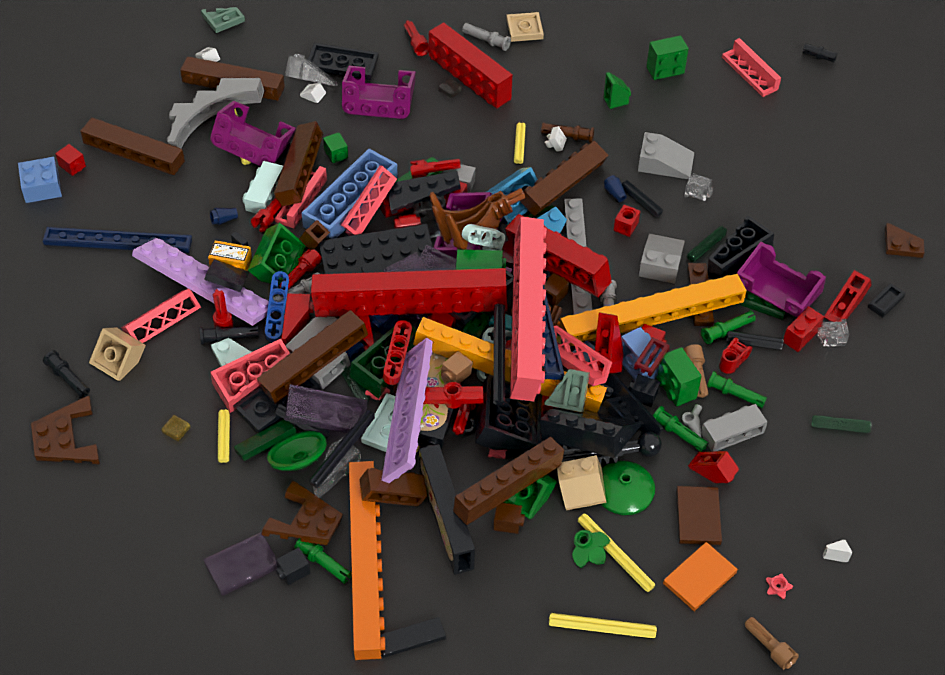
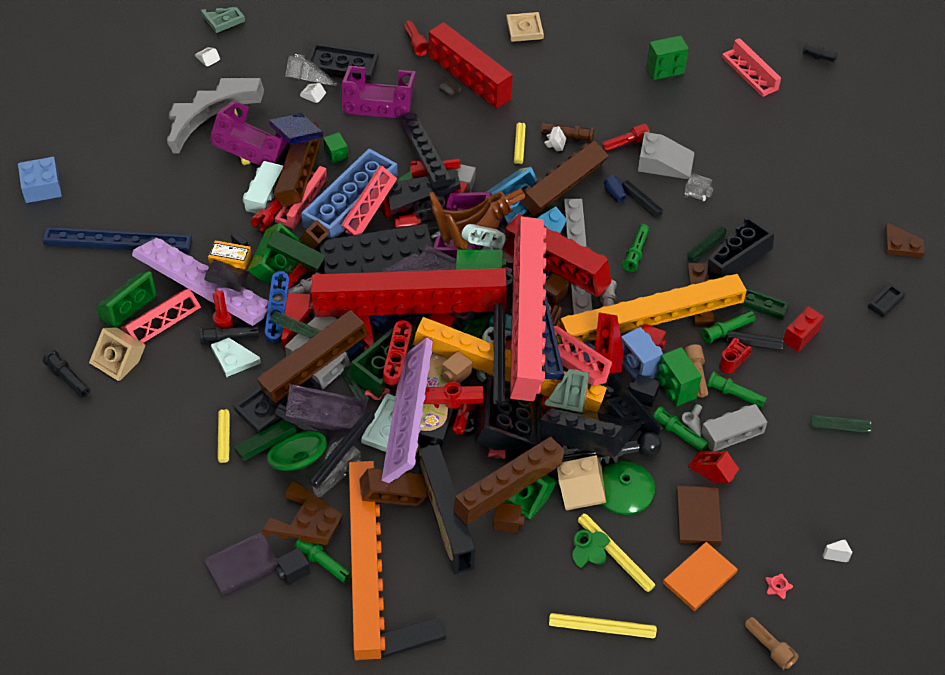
(55, 436): reddish brown wing -> none
(70, 159): red brick -> none
(127, 300): none -> green slope
(132, 146): reddish brown brick -> none
(176, 428): clear yellow tile -> none
(209, 74): reddish brown brick -> none
(222, 215): dark blue cone -> none
(240, 376): coral wedge -> none
(294, 325): none -> clear green axle
(296, 128): none -> clear blue tile
(296, 251): none -> dark green tile
(425, 150): none -> black plate
(492, 38): light grey pin -> none
(615, 91): green slope -> none
(626, 220): red brick -> none
(635, 135): none -> red piece
(641, 234): none -> green pin
(645, 367): dark red tile -> none
(661, 258): light grey slope -> none
(778, 282): magenta windscreen -> none
(833, 333): clear brick -> none
(849, 297): red slope -> none

